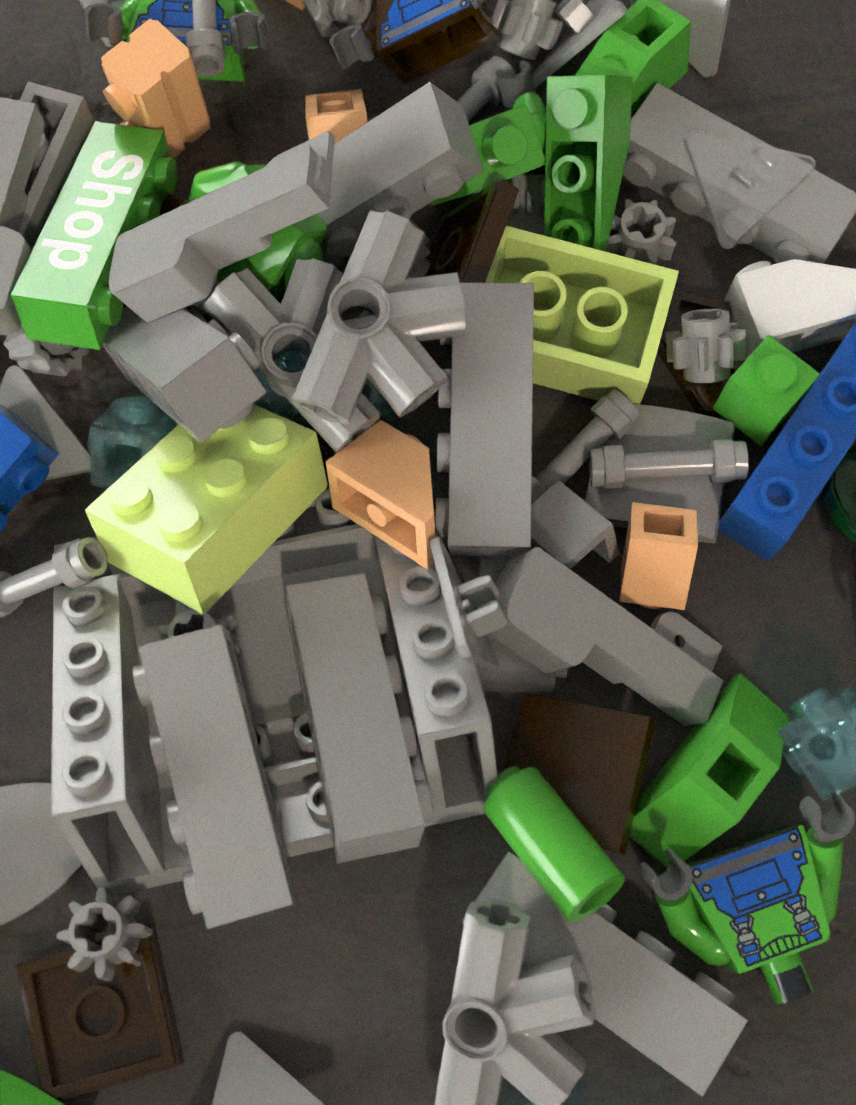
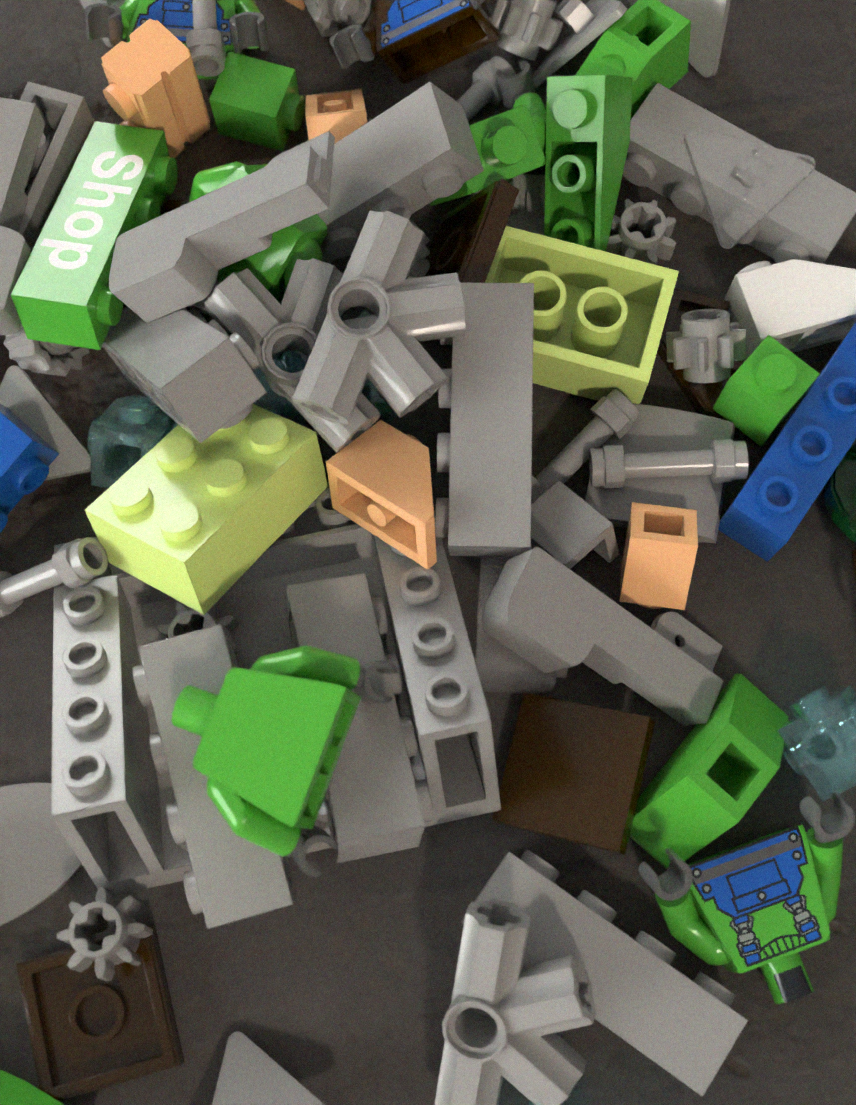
(257, 101): none -> bright green brick
(277, 742): none -> bright green torso
(468, 625): light grey piece -> none
(552, 843): bright green brick -> none

